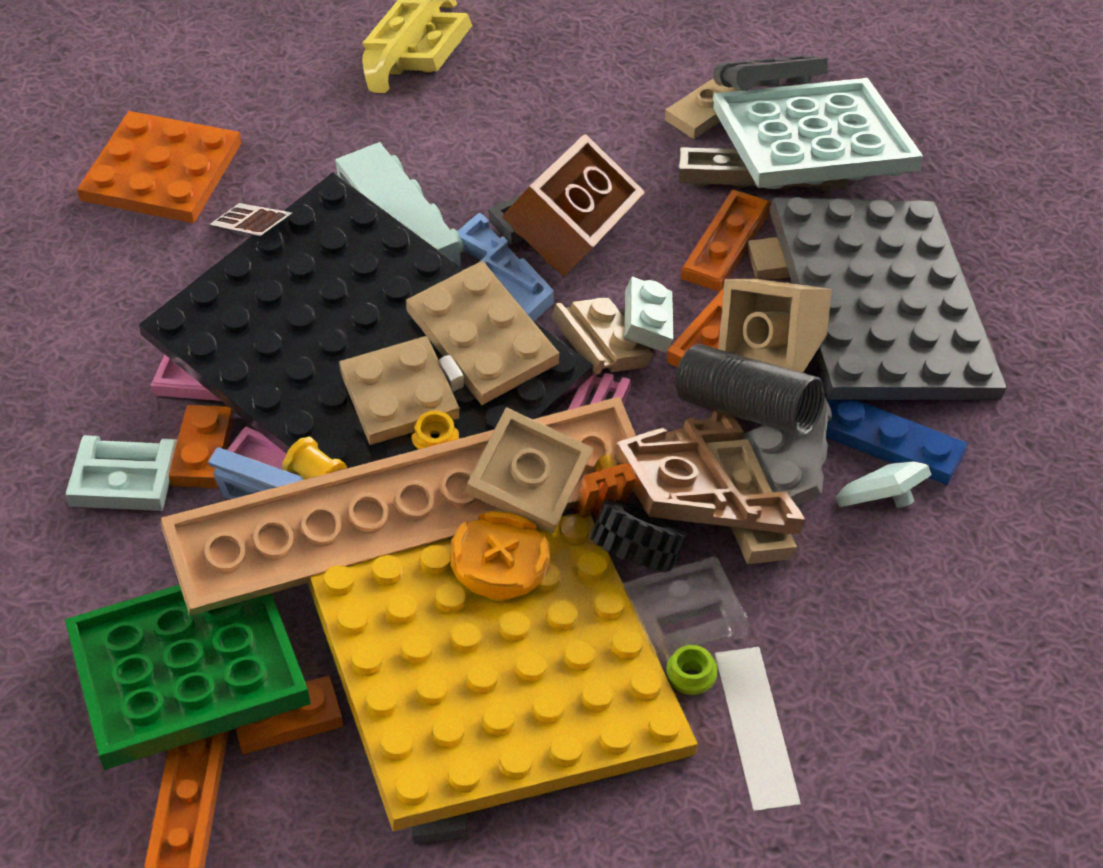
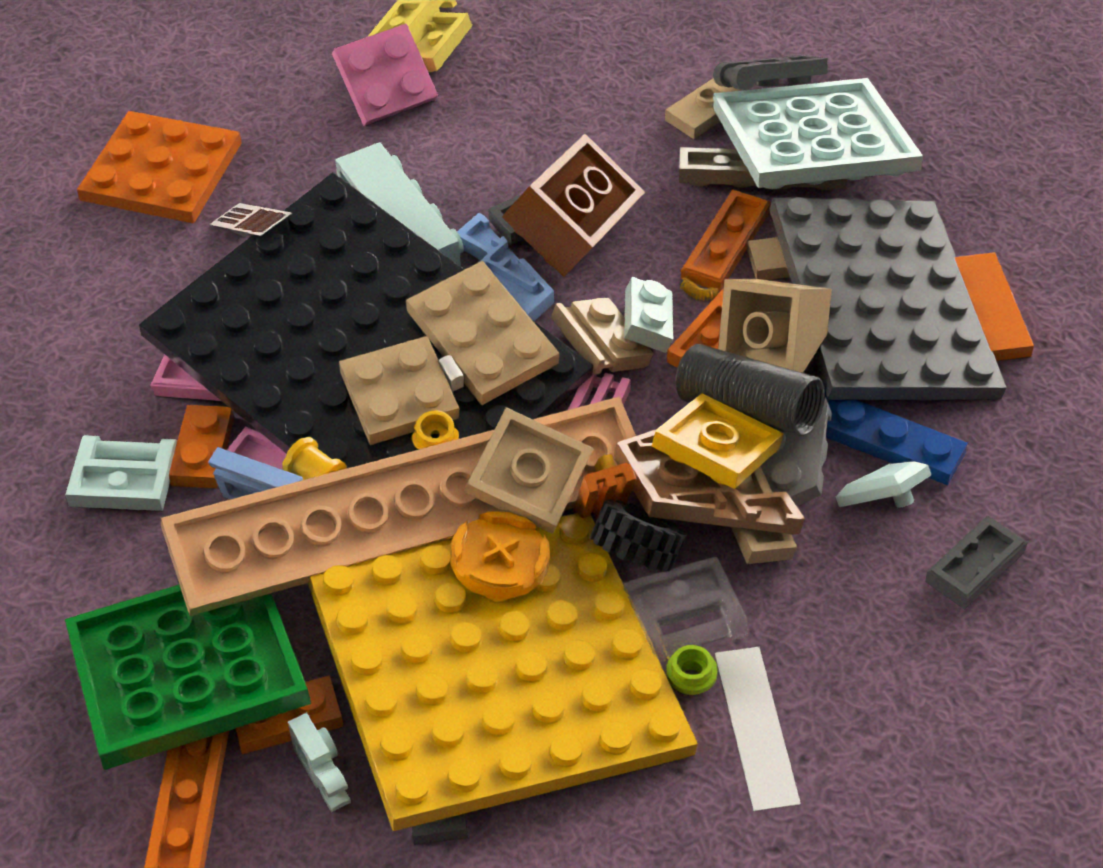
(316, 752): none -> light aqua plate
(384, 74): none -> bright pink plate
(689, 289): none -> yellow leg
(717, 440): none -> yellow plate
(976, 562): none -> dark grey plate
(995, 306): none -> orange tile

